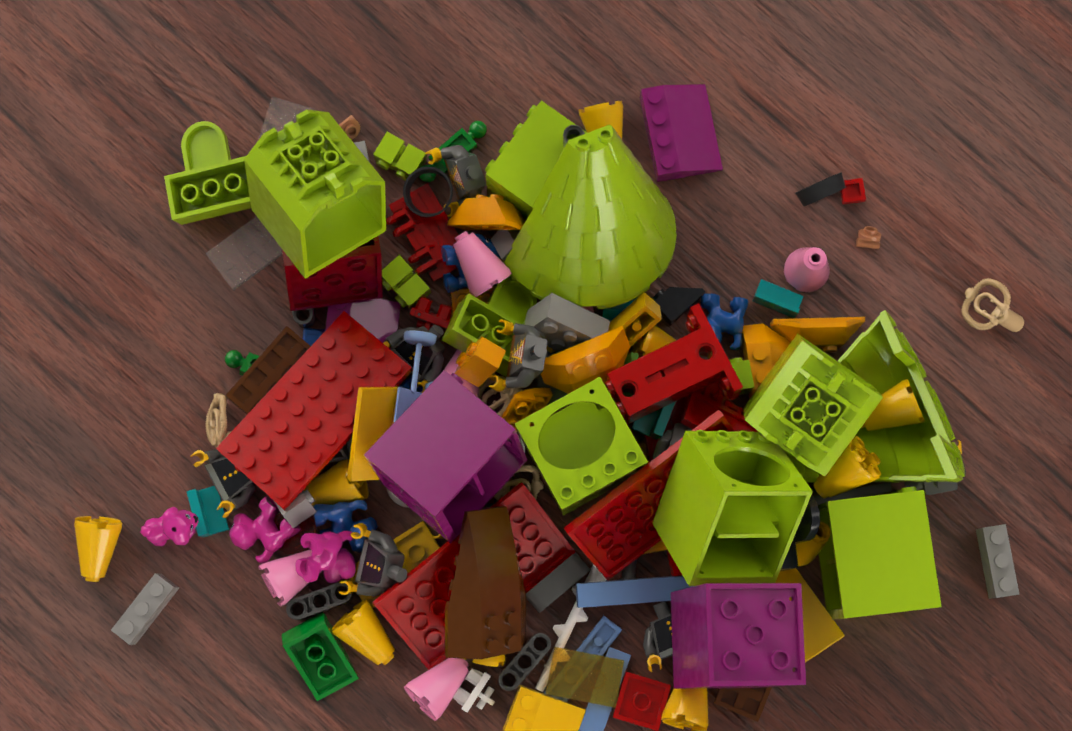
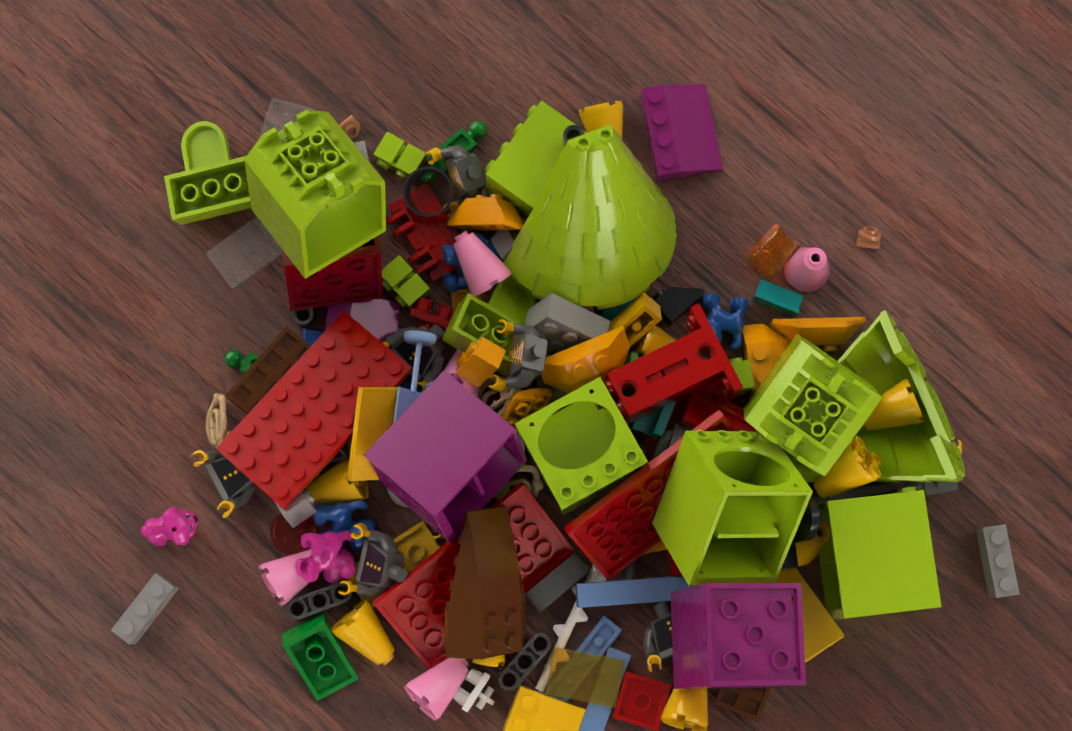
(96, 544): yellow cone -> none
(204, 505): teal panel -> none
(247, 531): dark pink animal -> none
(772, 252): none -> clear orange panel
(821, 189): black tyre -> none
(853, 192): red plate -> none
(1001, 314): tan piece -> none

